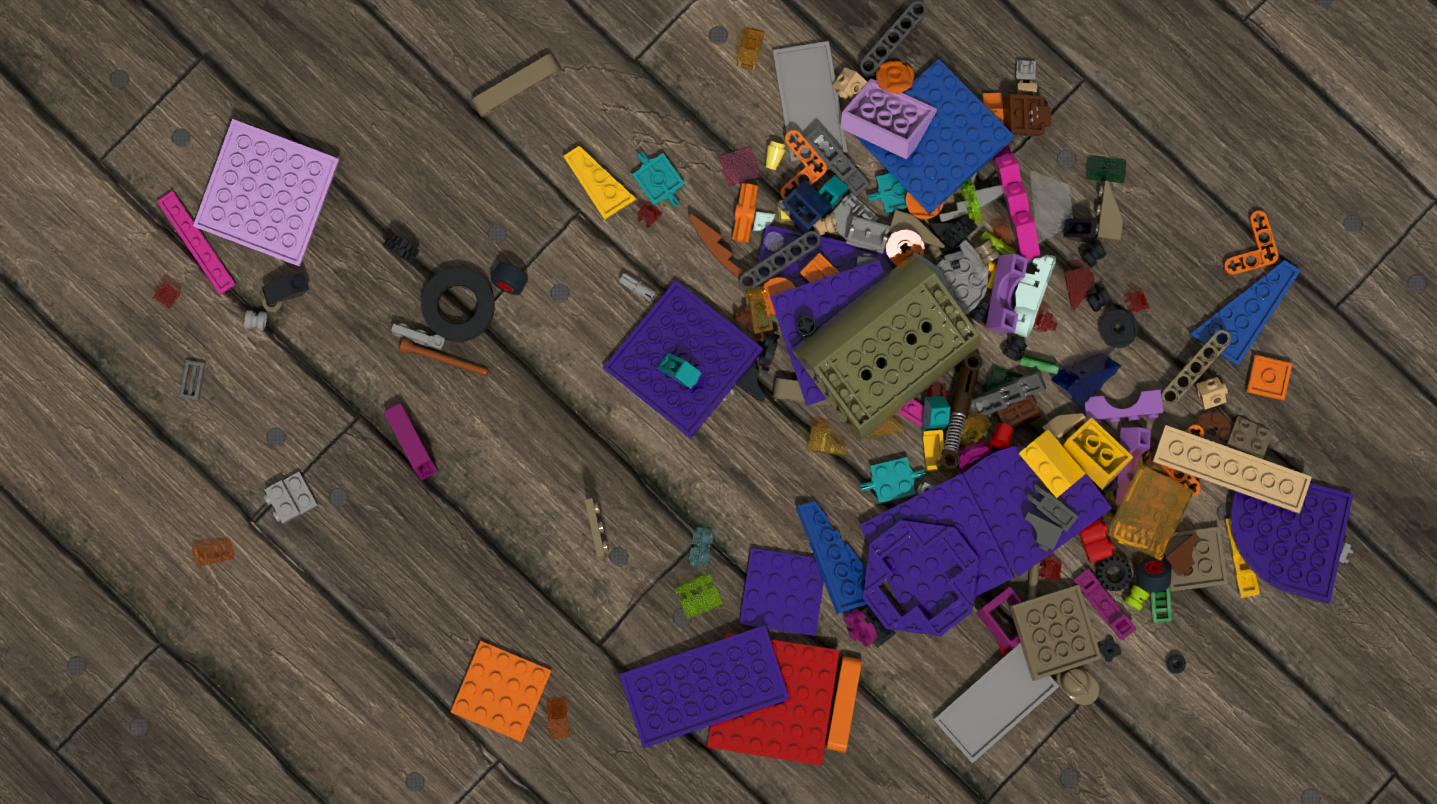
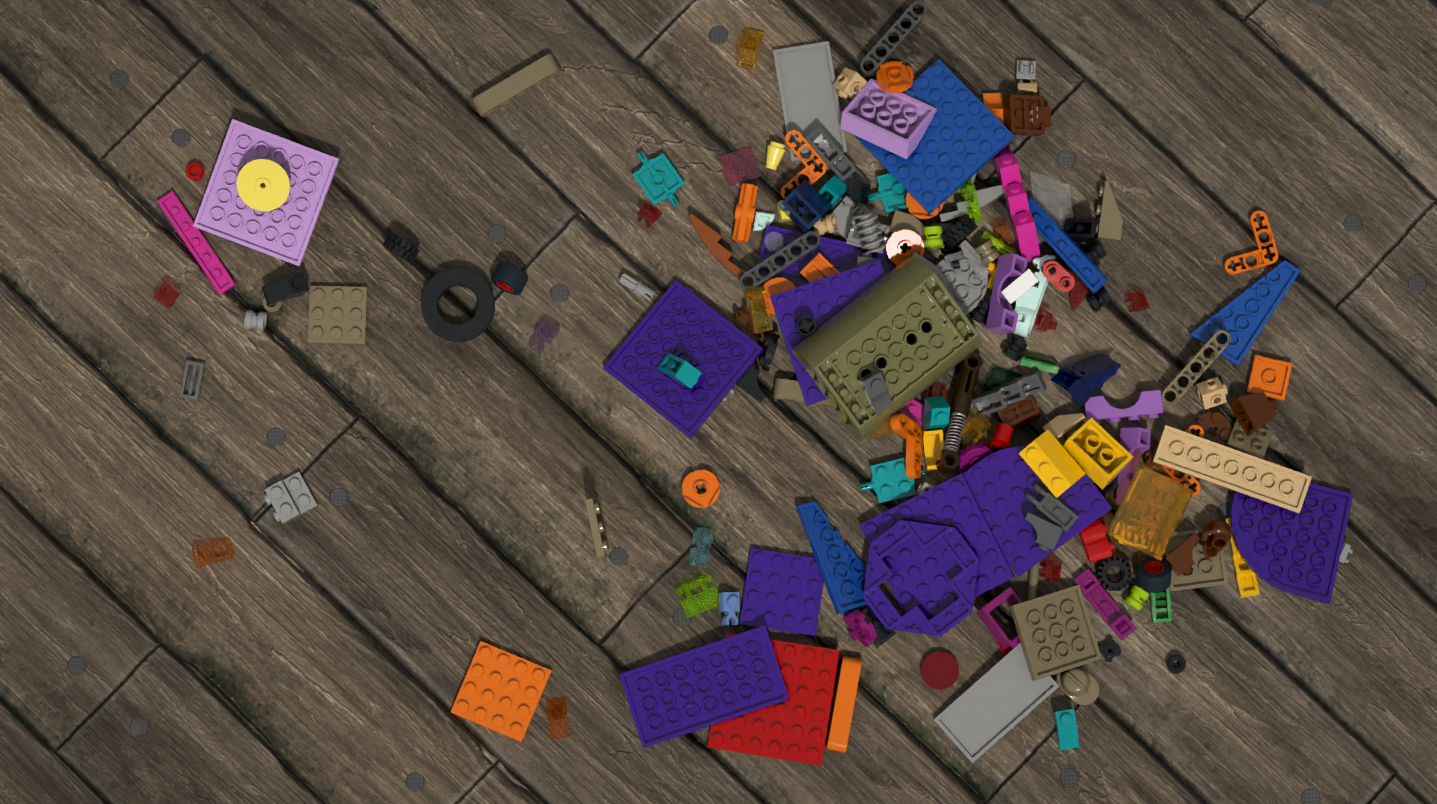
(195, 171): none -> red plate
(263, 184): none -> light yellow piece
(337, 315): none -> dark tan plate
(408, 347): dark orange piece -> none
(410, 441): magenta slope -> none
(419, 336): light grey hinge -> none
(546, 333): none -> clear purple plate
(600, 186): yellow wing -> none
(711, 486): none -> orange plate
(729, 604): none -> medium blue plate
(822, 441): clear yellow arch -> none
(859, 192): none -> black tile
(870, 232): none -> light grey piece
(876, 391): none -> dark grey arch
(913, 434): none -> orange beam
(935, 237): none -> lime wheel
(939, 670): none -> dark red tile
(1019, 286): none -> white sticker
(1058, 276): none -> plate
(1066, 247): none -> blue tile
(1066, 729): none -> teal slope
(1106, 169): clear green slope -> none
(1124, 320): black plate -> none
(1215, 537): none -> reddish brown head
(1254, 411): none -> reddish brown torso

